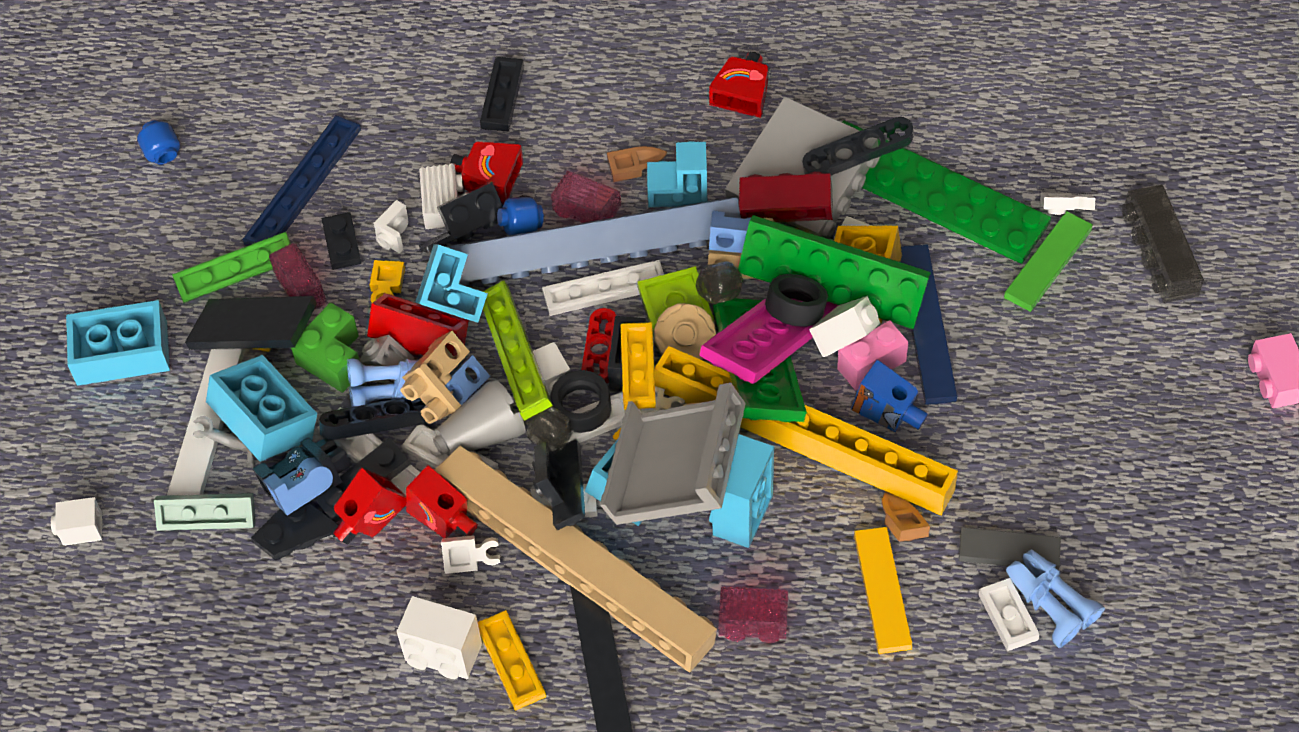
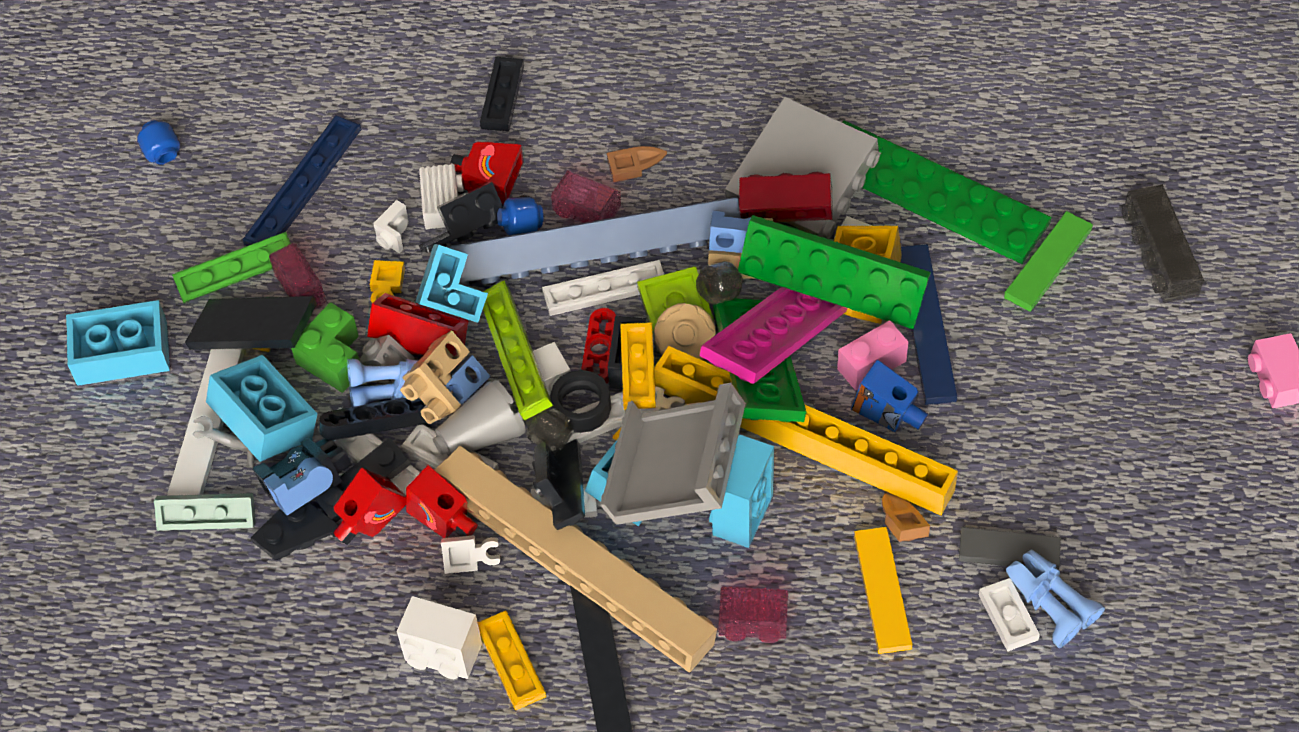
(77, 521): white brick -> none
(341, 241): black plate -> none
(681, 180): medium azure brick -> none
(741, 85): red torso -> none
(792, 312): black tyre -> none
(845, 325): white slope -> none
(855, 143): black beam -> none
(1060, 202): white plate -> none

